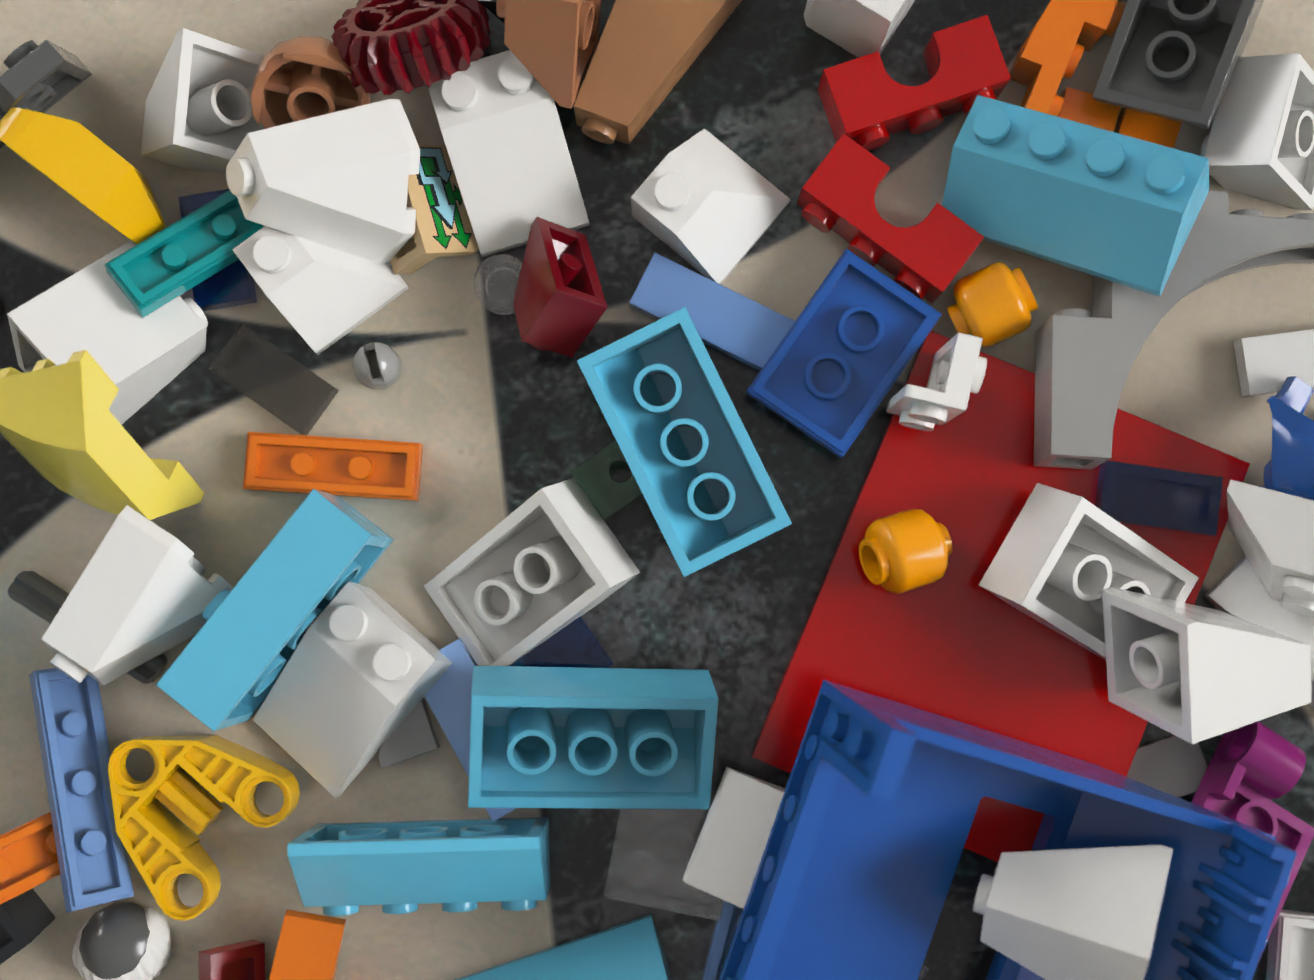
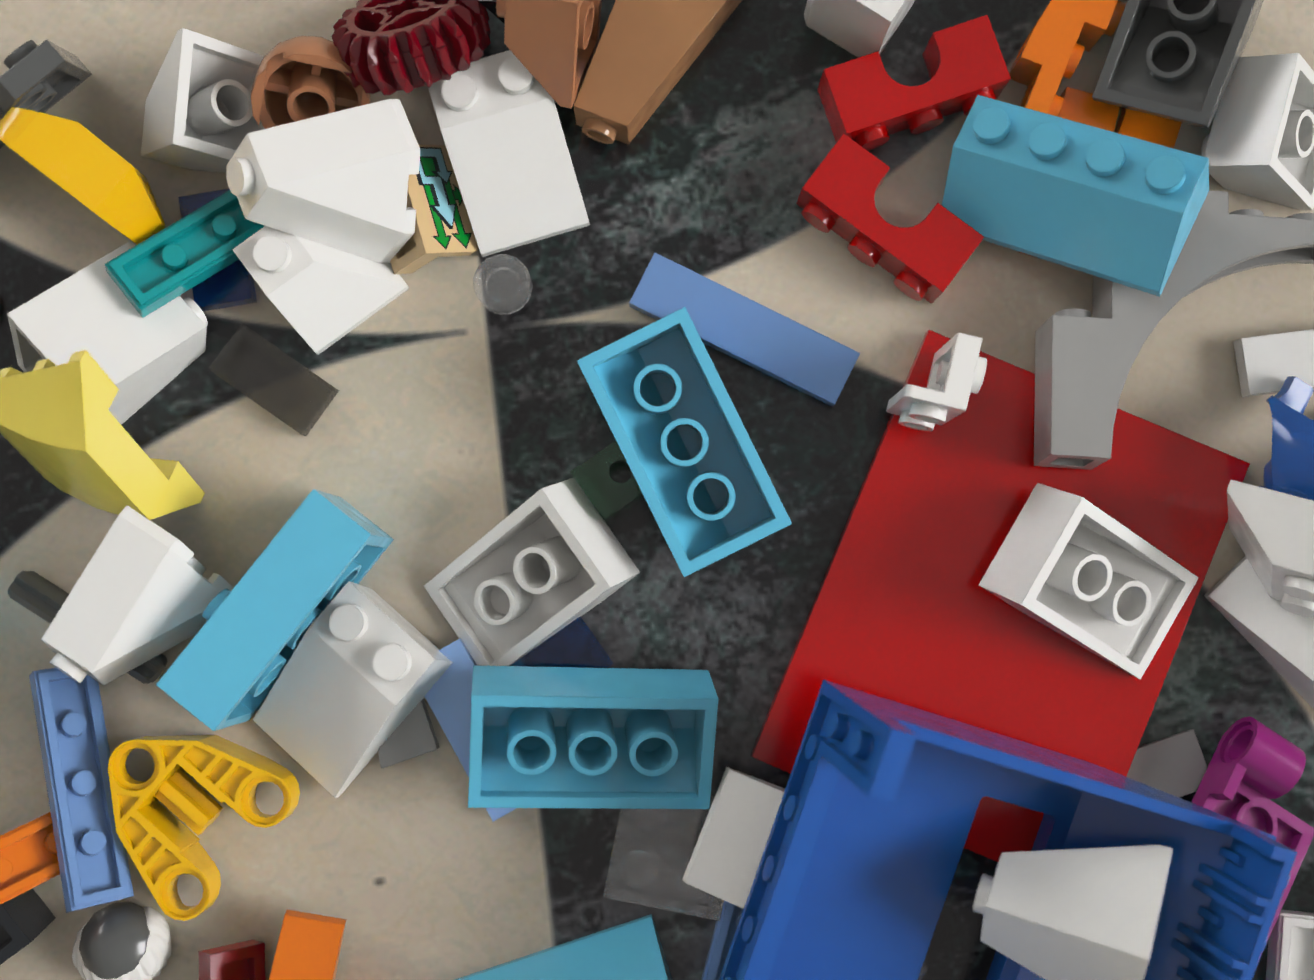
(333, 466): orange tile -> none
(388, 362): light grey hinge -> none
(423, 864): medium azure slope -> none
(557, 289): dark red slope -> none
(707, 205): white slope -> none
(843, 353): blue tile -> none
(905, 551): light orange head -> none
(992, 304): light orange head -> none
(1159, 497): clear blue tile -> none
(1198, 666): white slope -> none

